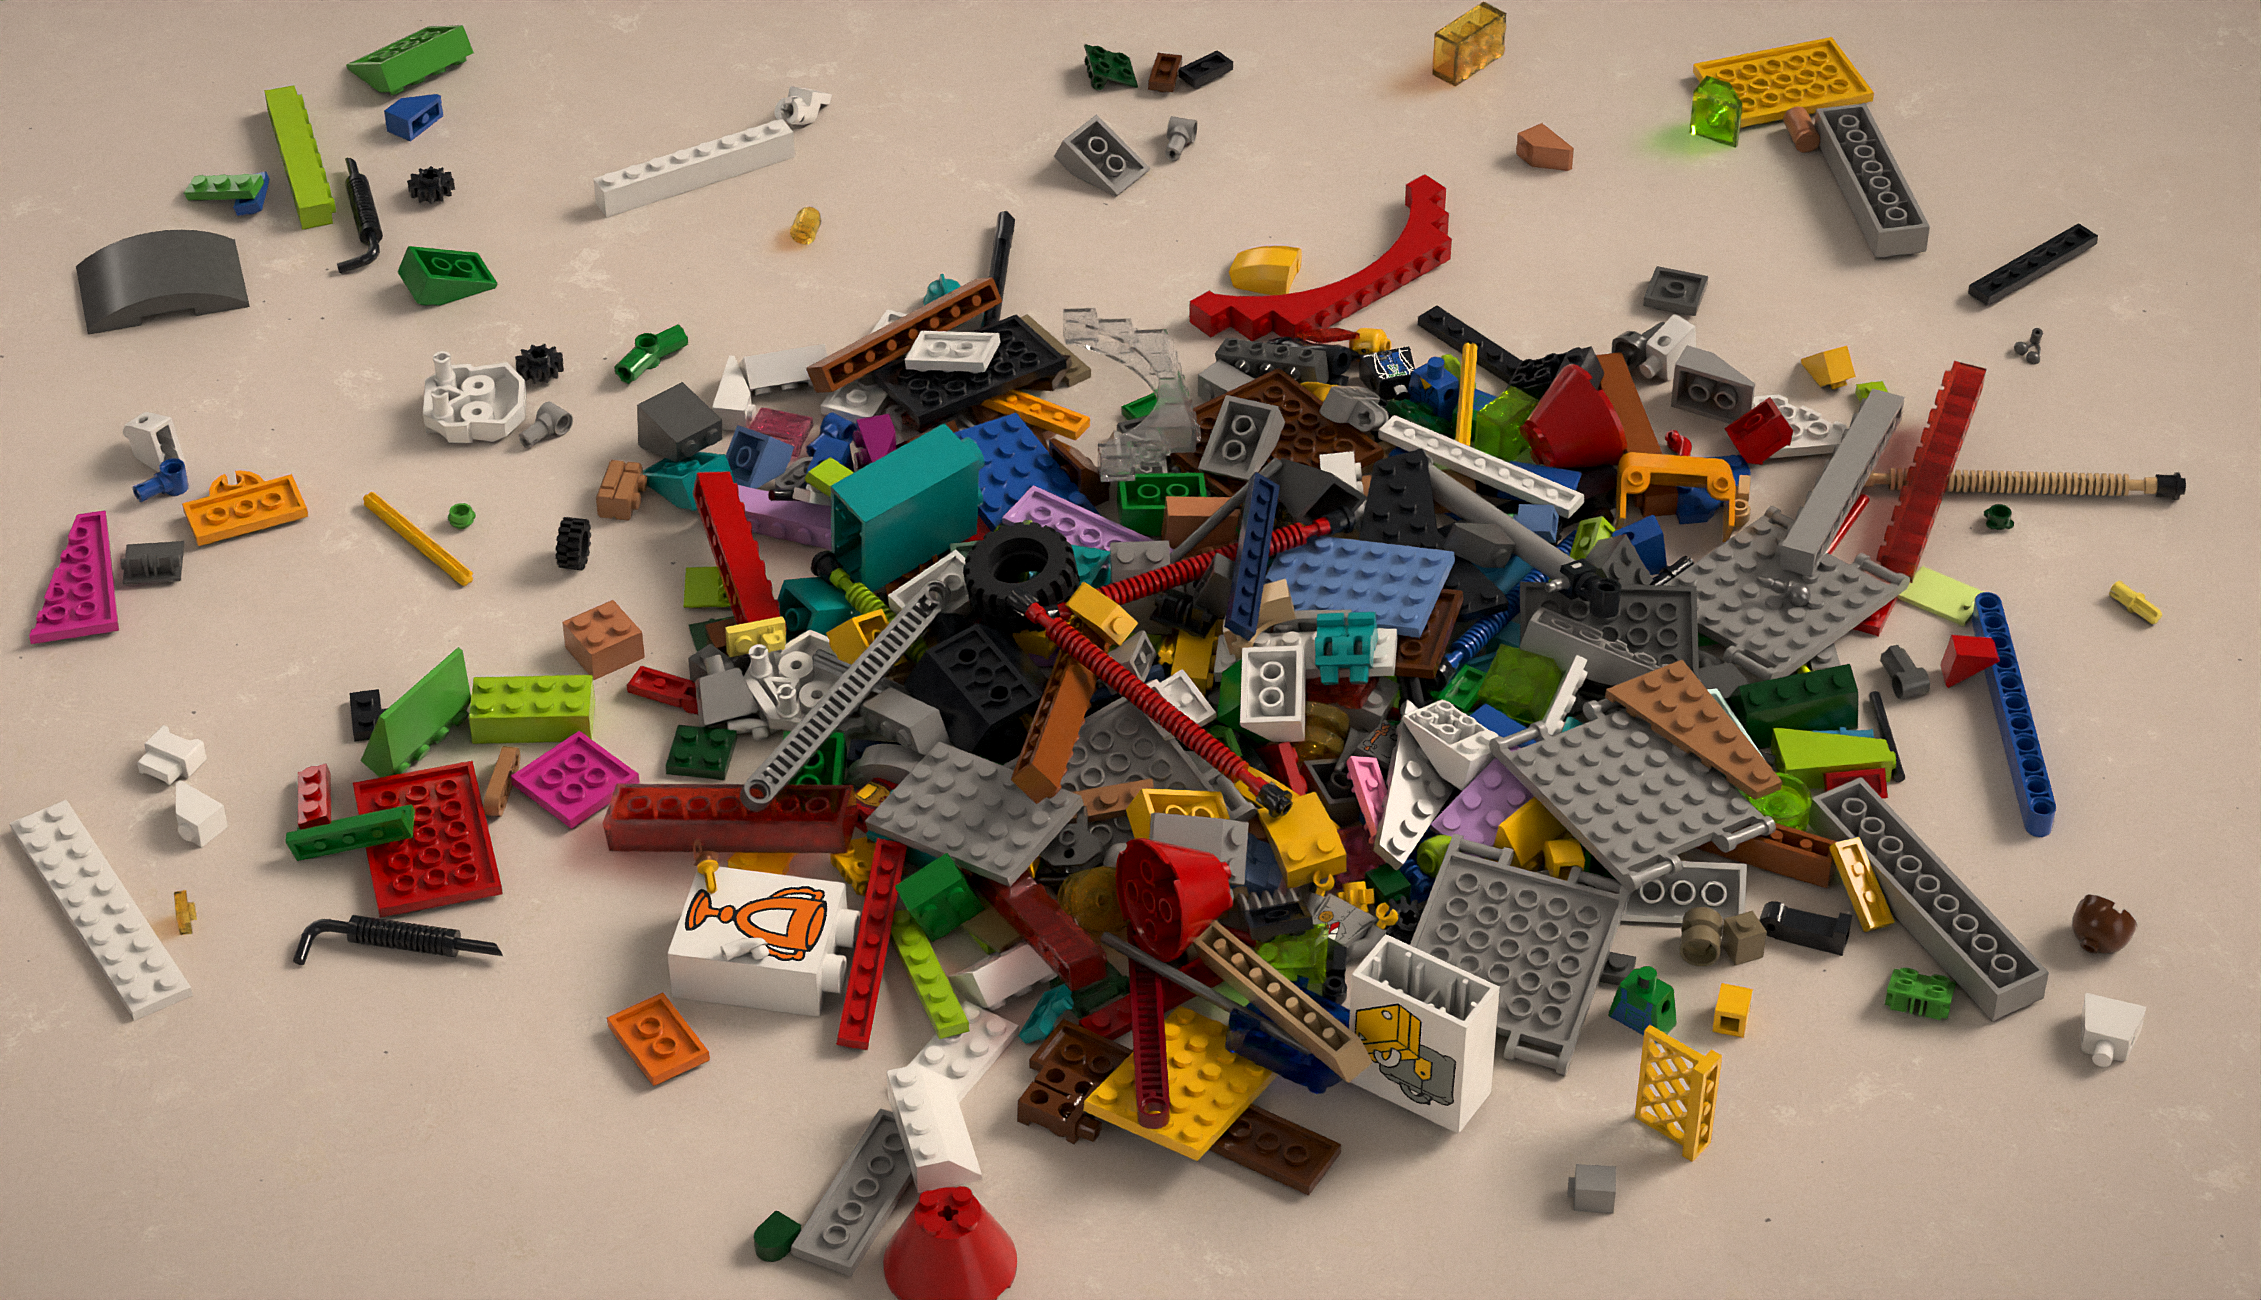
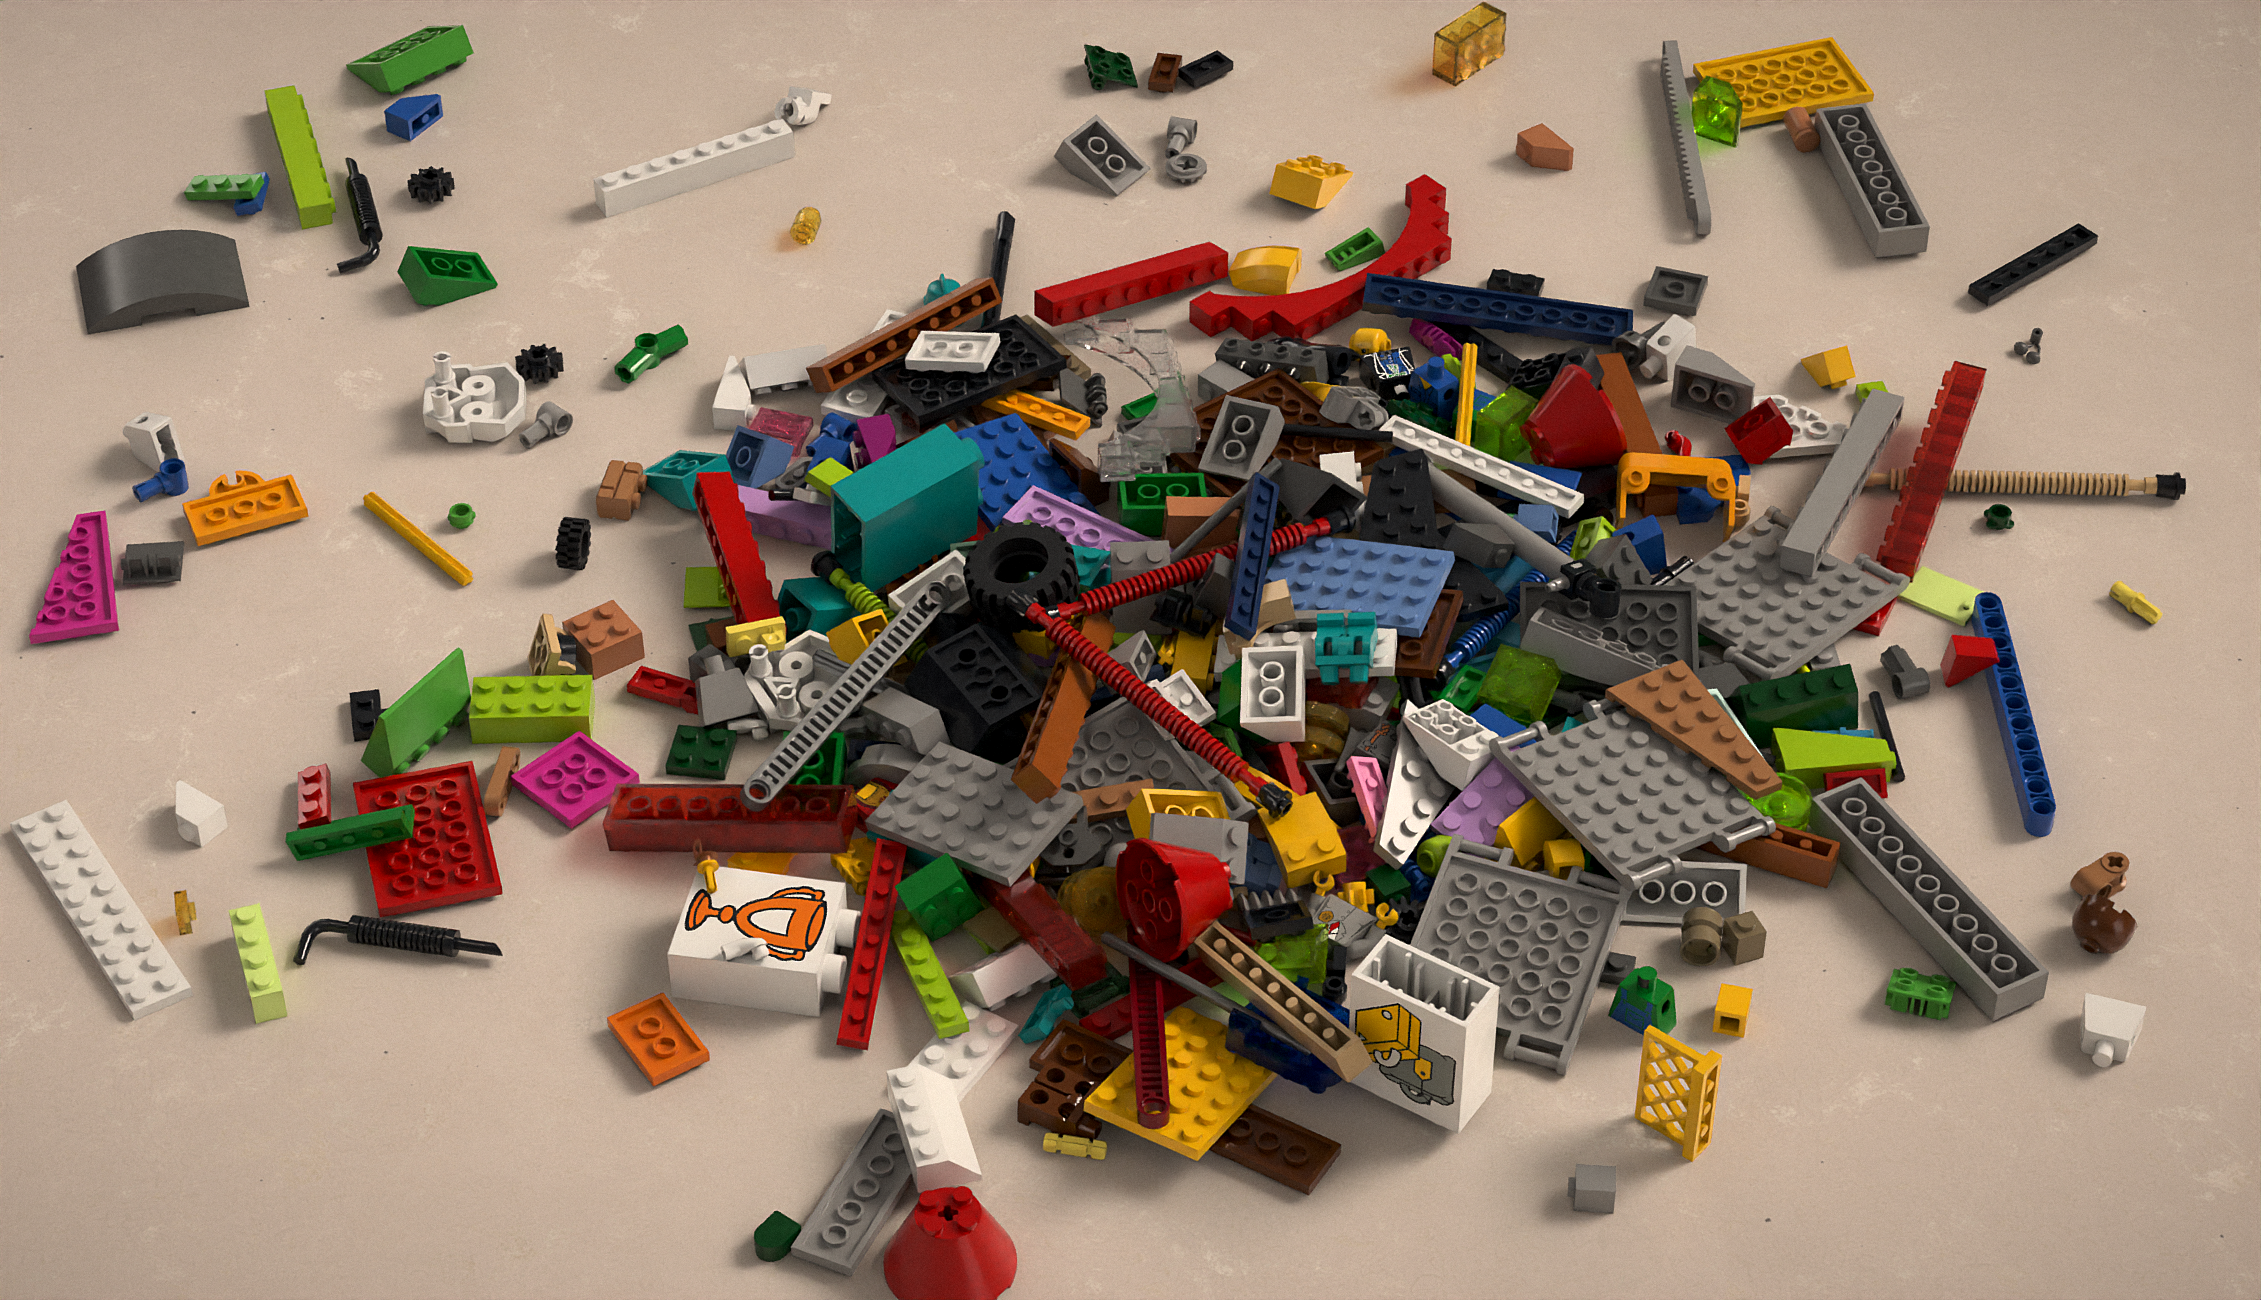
(171, 756): white piece -> none
(258, 963): none -> yellowish green brick
(551, 650): none -> tan piece
(677, 424): dark grey slope -> none
(1075, 1146): none -> light yellow axle
(1084, 396): none -> dark grey hinge
(1101, 614): yellow slope -> none
(1130, 284): none -> red brick
(1176, 165): none -> light grey gear
(1309, 181): none -> yellow slope
(1328, 335): clear red piece -> none
(1337, 433): none -> black bar
(1367, 241): none -> bright green slope
(1435, 339): none -> magenta hinge
(1495, 309): none -> dark blue plate
(1516, 283): none -> black plate
(1565, 696): white plate -> none
(1684, 139): none -> light grey gear
(1796, 594): flat silver bar -> none
(1806, 928): black leg -> none
(1852, 516): red bar -> none
(1861, 884): yellow plate -> none
(2102, 877): none -> medium nougat piece

